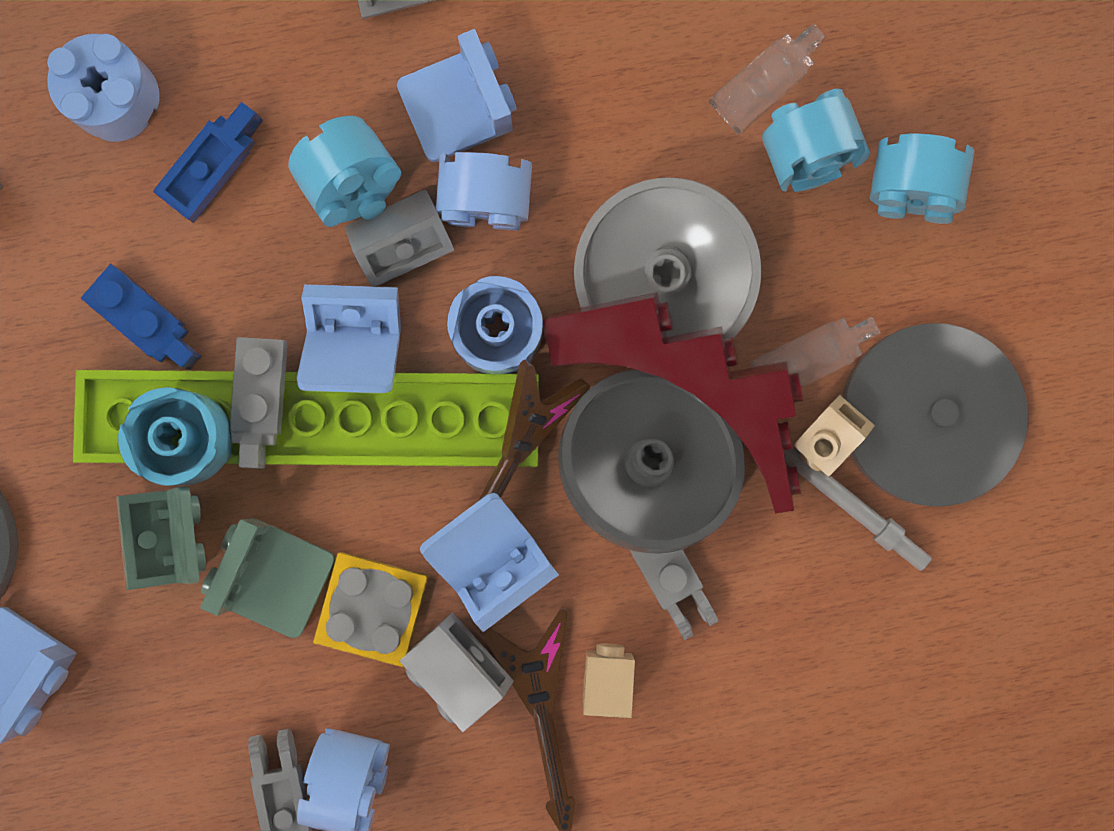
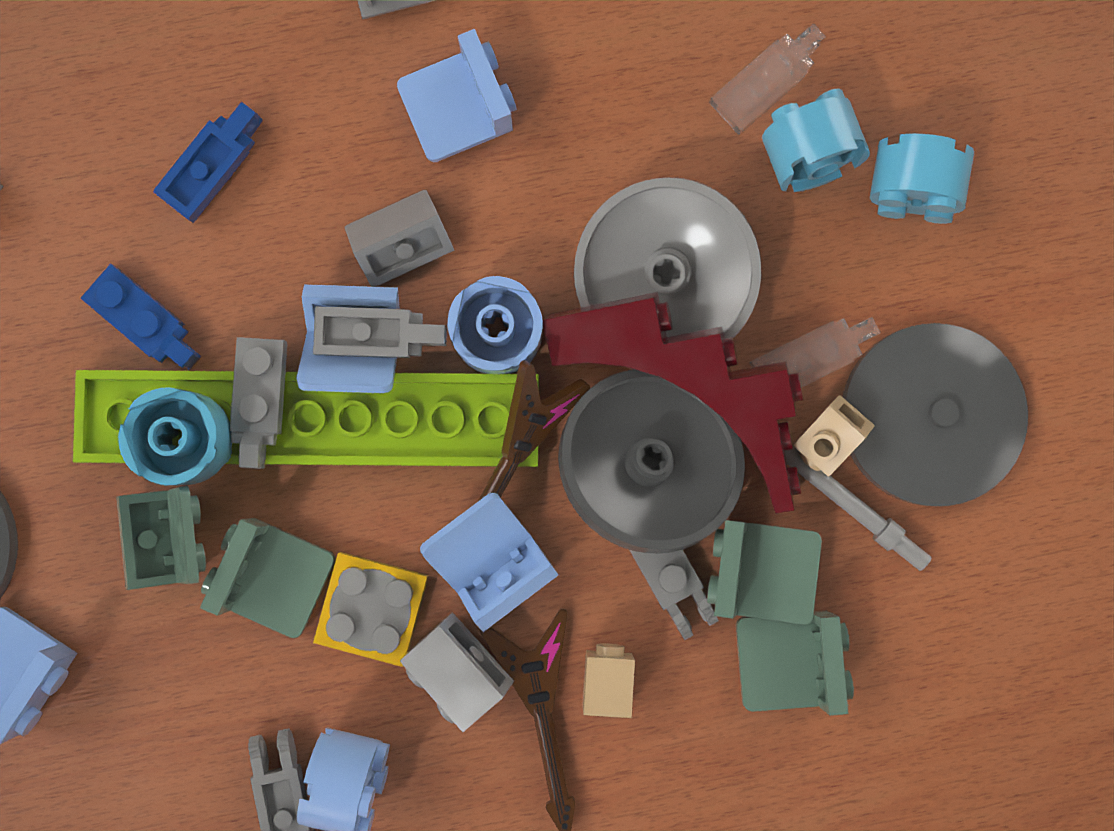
(102, 87): light blue brick -> none
(344, 171): medium azure brick -> none
(373, 332): none -> light grey hinge
(483, 189): light blue brick -> none
(765, 572): none -> sand green bracket
(794, 664): none -> sand green bracket

